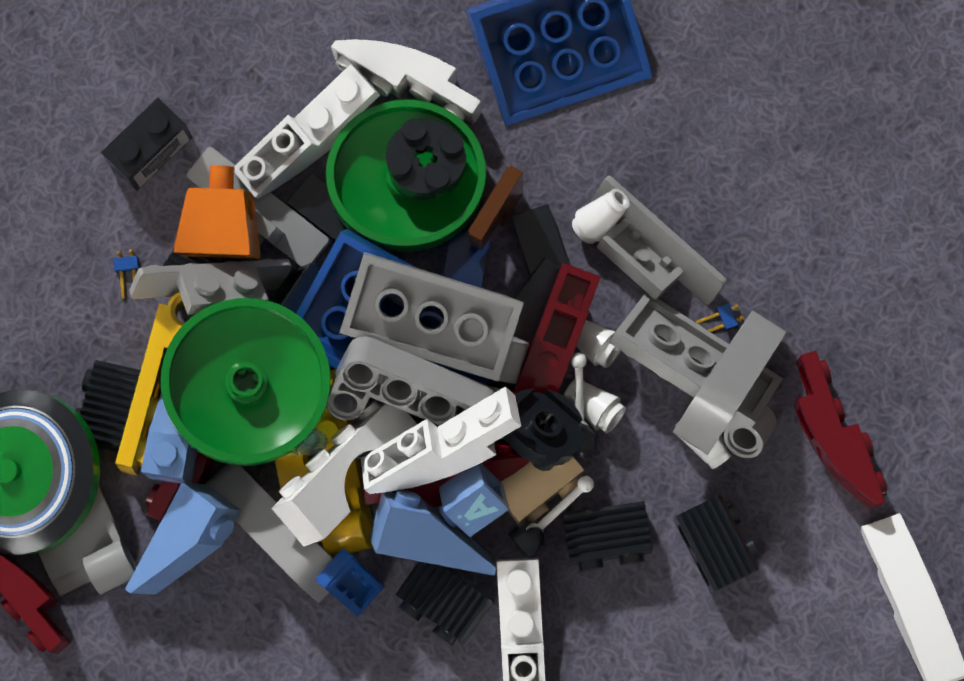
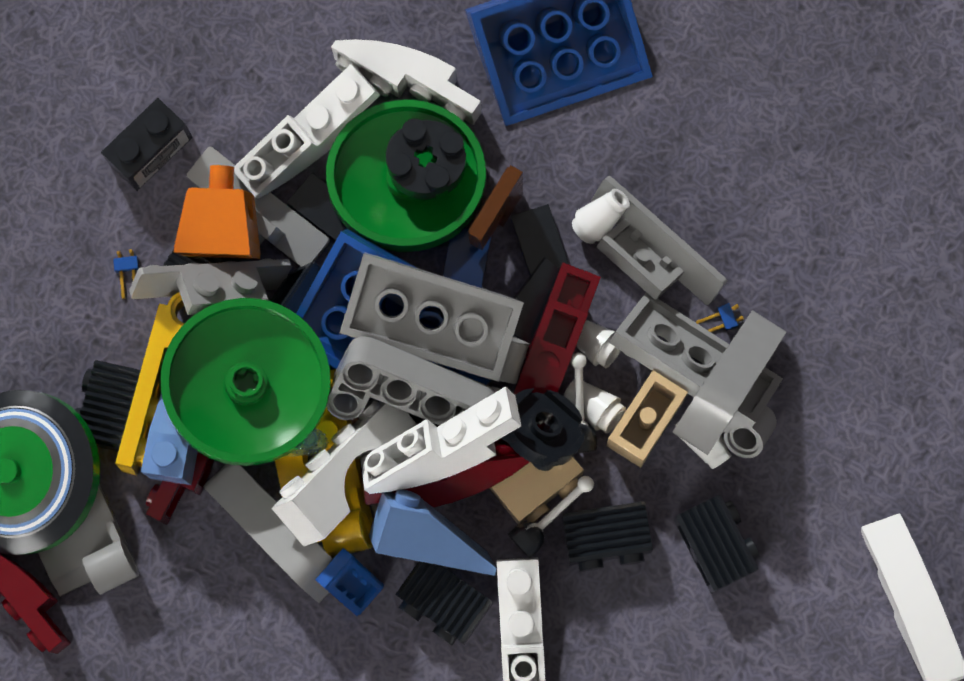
(188, 533): medium blue slope -> none
(473, 499): medium blue brick -> none
(646, 419): none -> tan brick
(841, 450): dark red slope -> none

